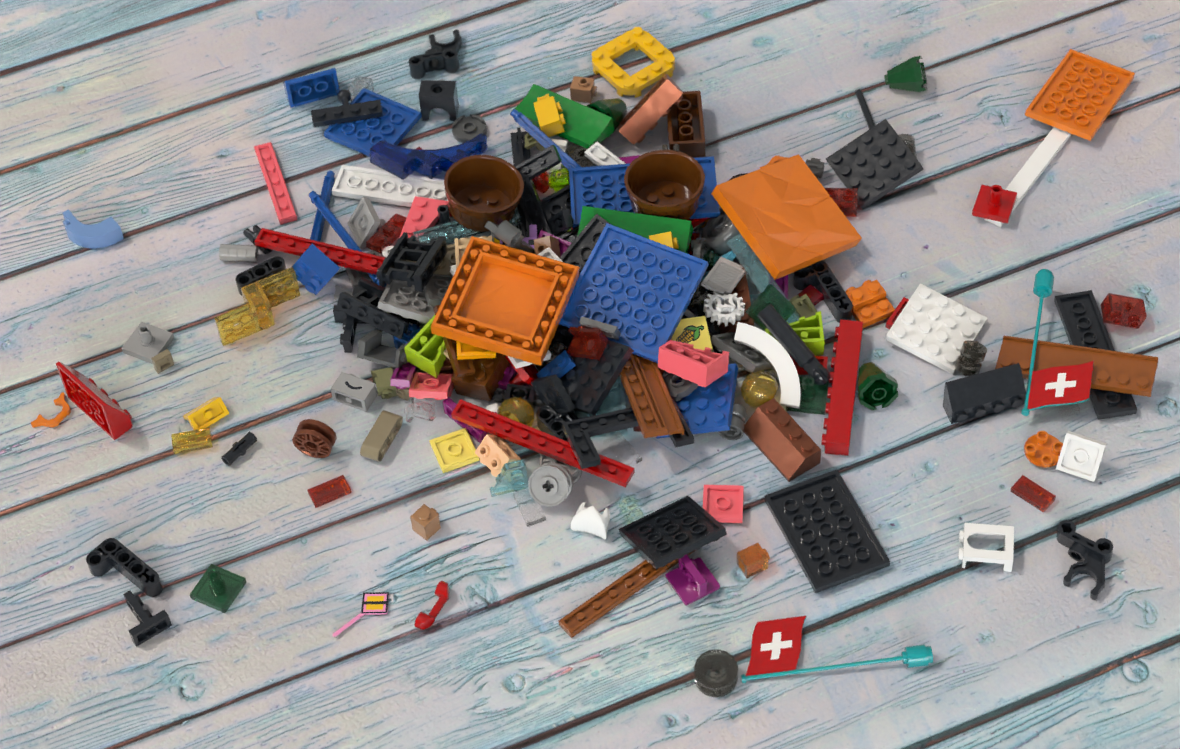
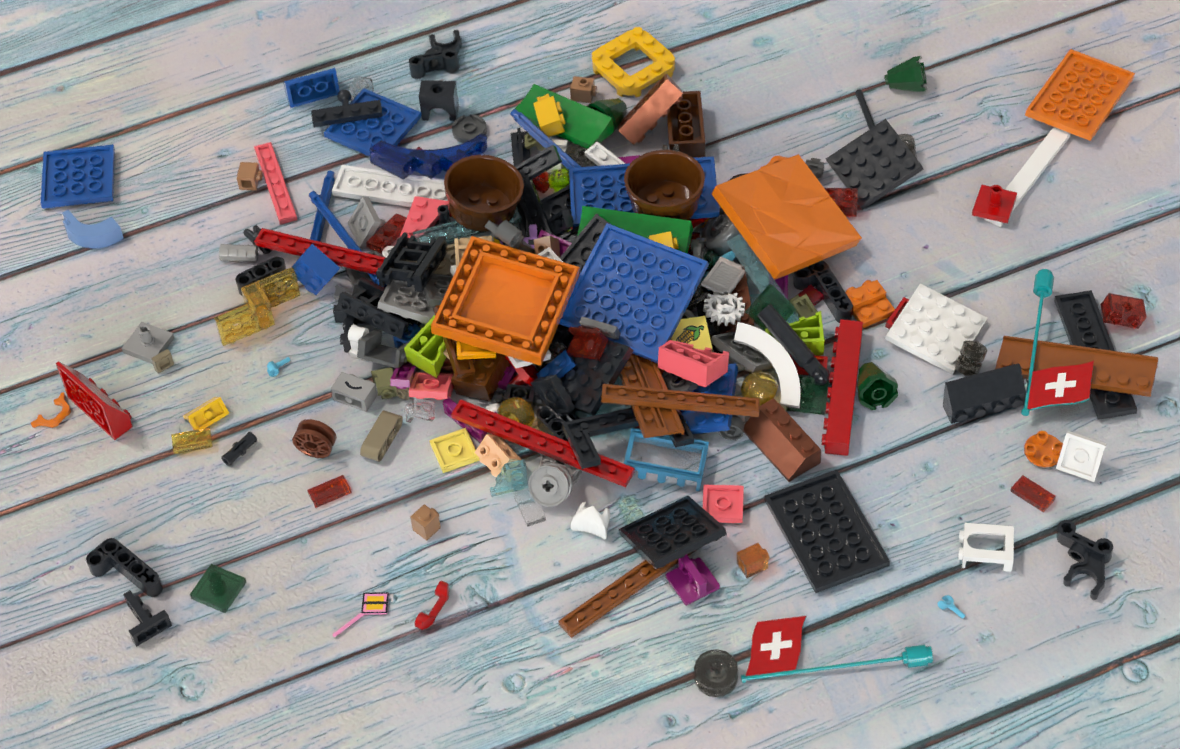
(78, 176): none -> blue plate
(248, 176): none -> medium nougat brick
(273, 367): none -> medium azure hand
(354, 334): none -> white leg
(661, 457): none -> window
(680, 400): none -> dark orange tile
(948, 603): none -> medium azure hand

